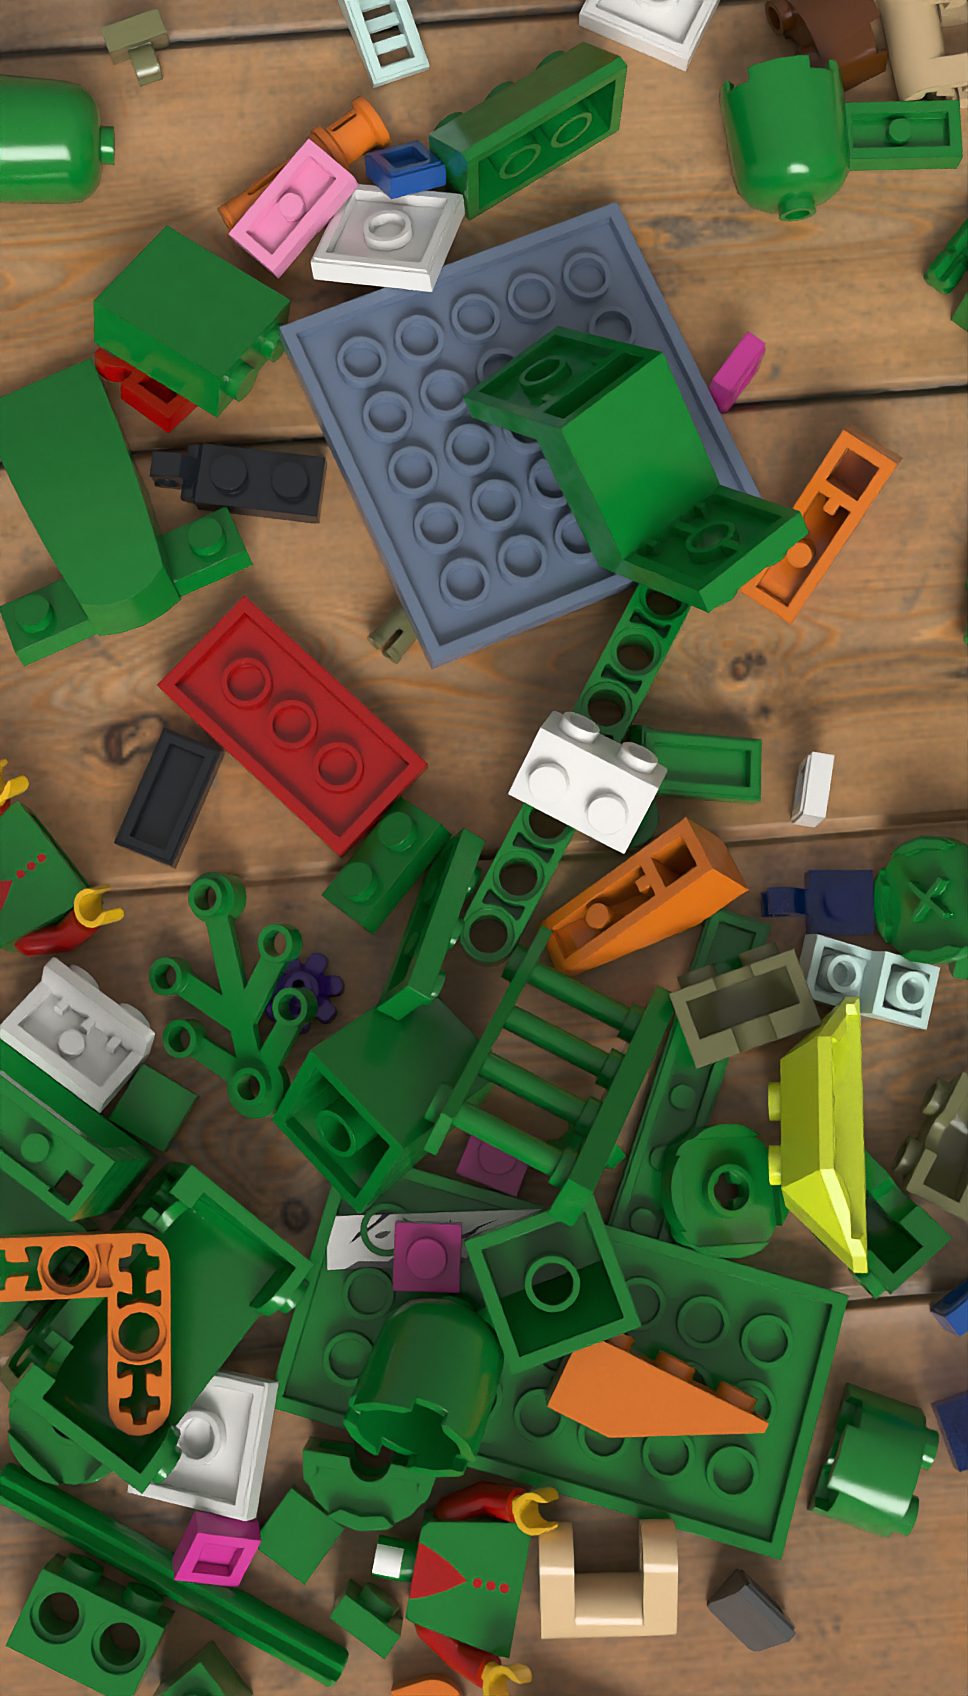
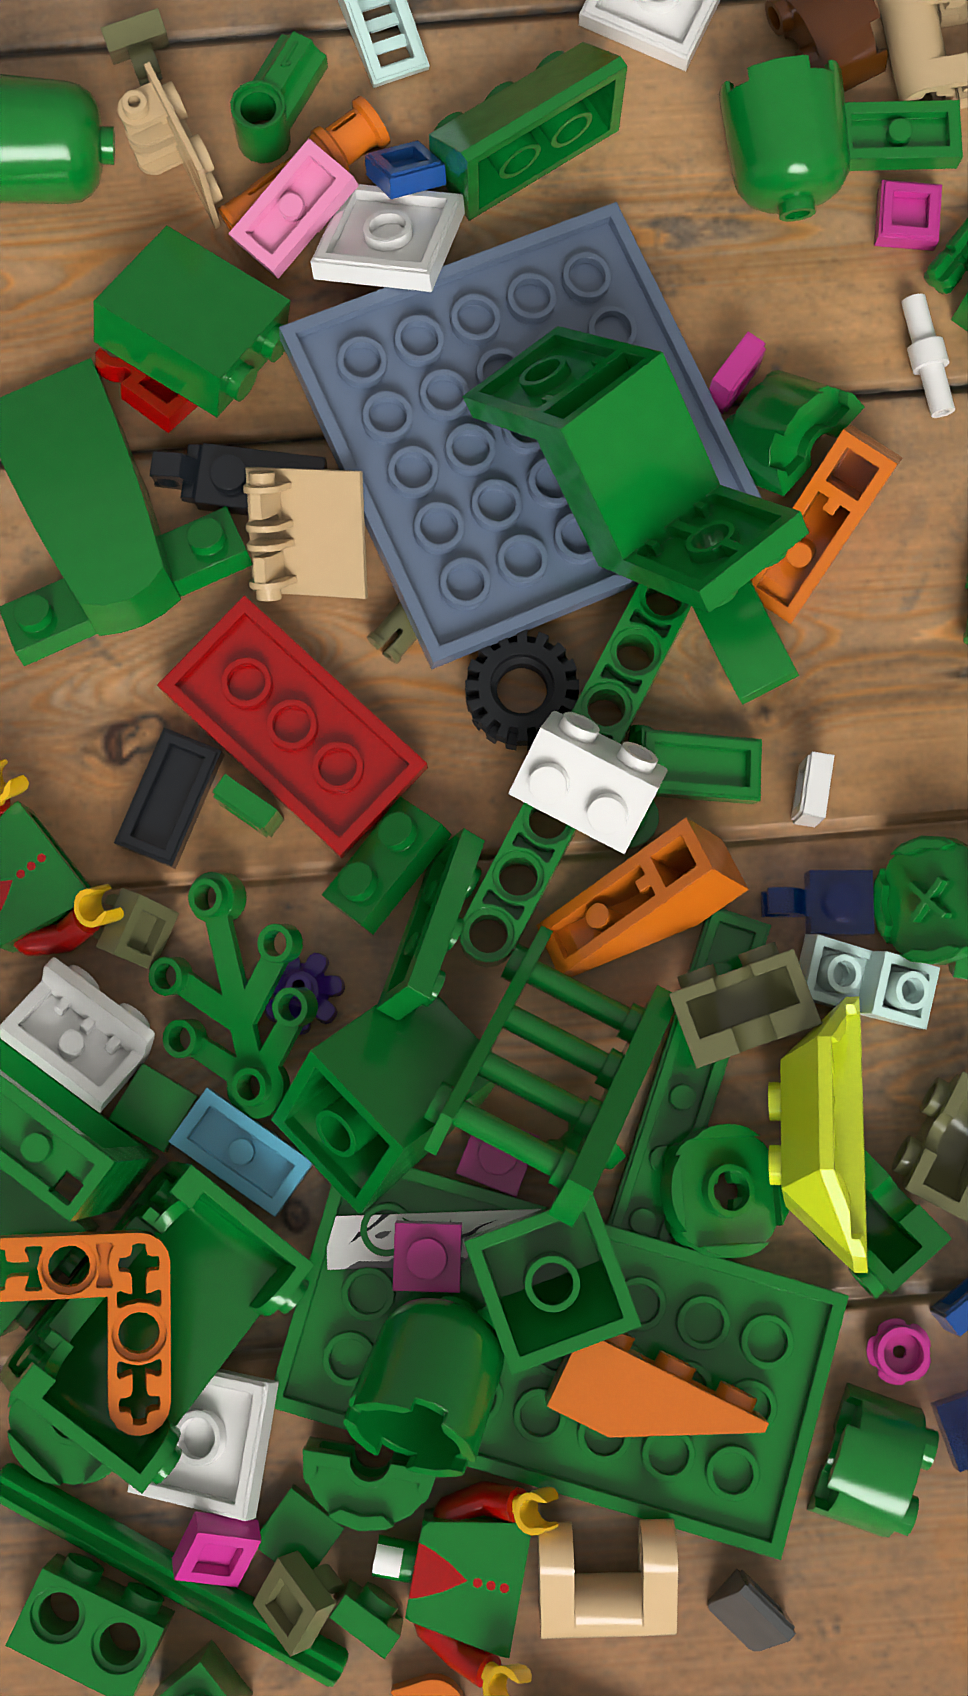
(141, 931): none -> olive tile
(163, 140): none -> tan hinge
(241, 1152): none -> medium azure plate
(247, 806): none -> green tile
(276, 96): none -> green piece
(297, 1600): none -> olive tile
(306, 532): none -> tan hinge
(510, 654): none -> black tyre
(747, 644): none -> green slope
(781, 424): none -> green cylinder
(908, 215): none -> dark pink tile
(915, 1359): none -> dark pink plate
(928, 355): none -> white bar

